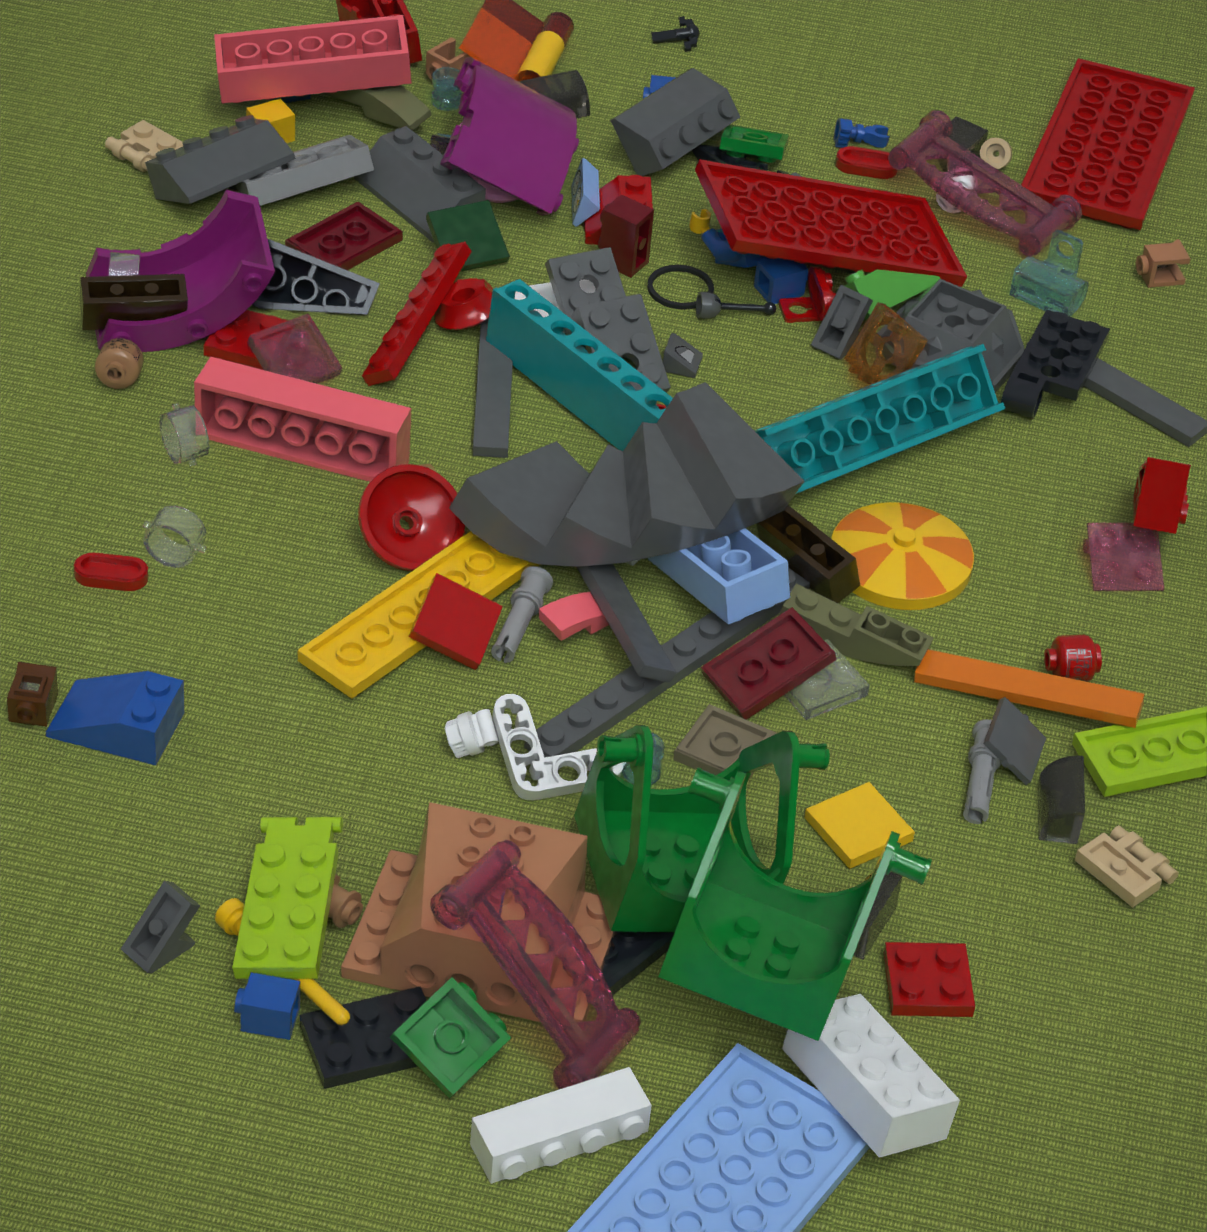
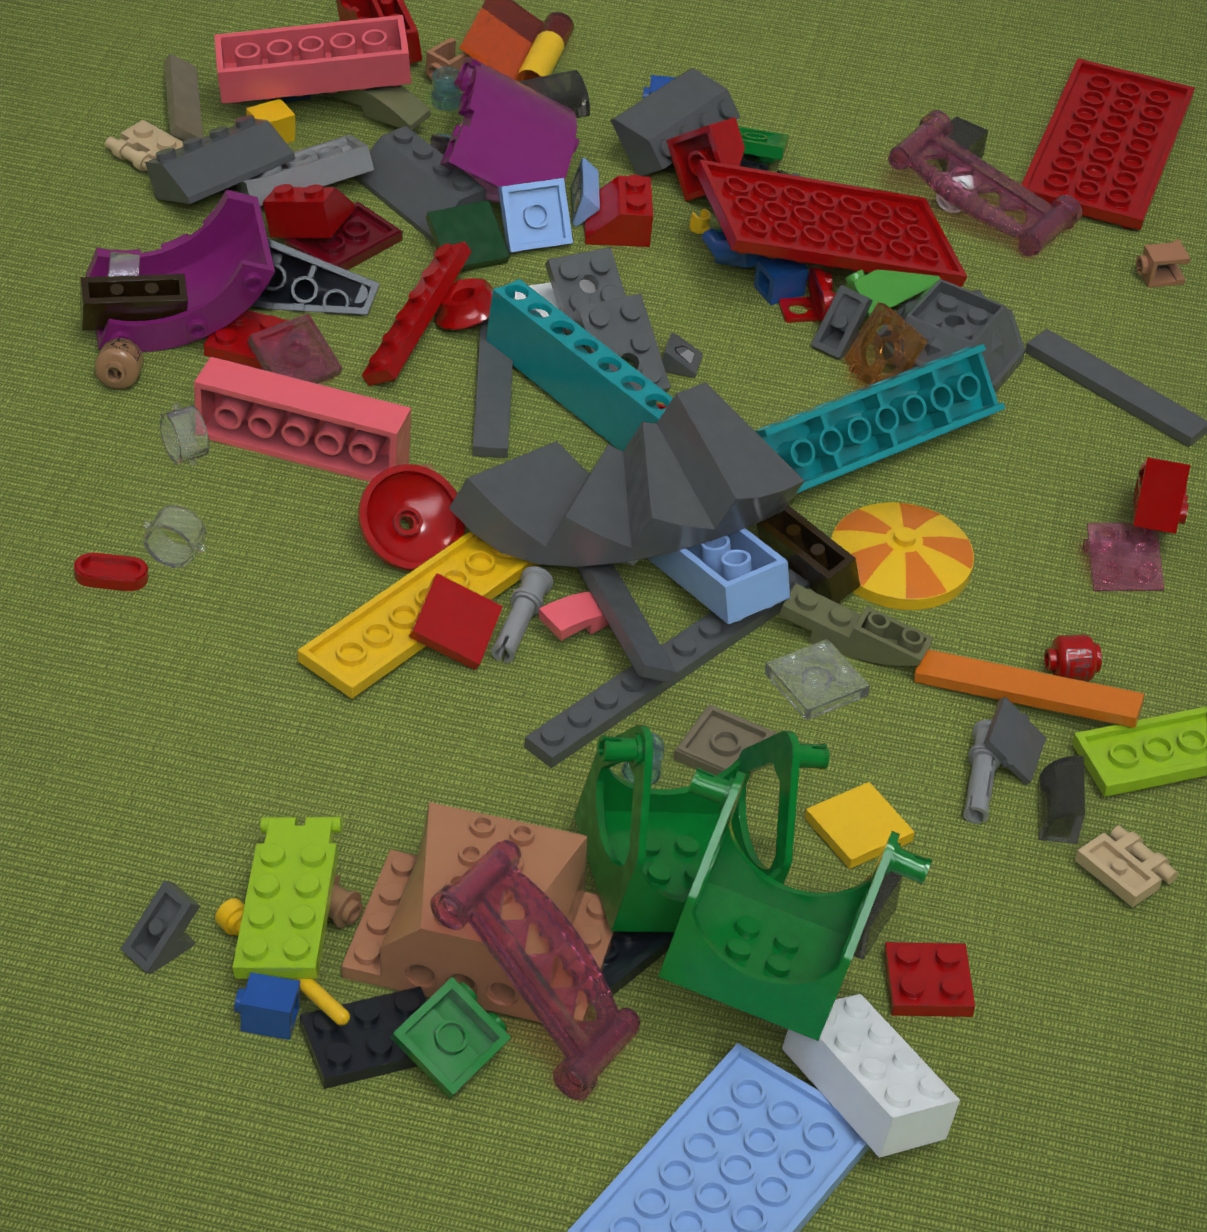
(32, 694): reddish brown window -> none
(121, 714): blue slope -> none
(182, 98): none -> dark tan tile
(306, 211): none -> red slope
(471, 733): white piece -> none
(535, 215): none -> light blue plate
(541, 768): white beam -> none
(560, 1125): white brick -> none
(628, 232): dark red brick -> none
(675, 268): black piece -> none
(689, 33): black piece -> none
(709, 305): hinge -> none
(715, 143): none -> red slope
(768, 663): dark red tile -> none
(865, 162): red tile -> none
(874, 135): blue piece -> none
(995, 145): tan tile -> none
(1042, 359): black hinge -> none
(1054, 282): clear light blue piece -> none

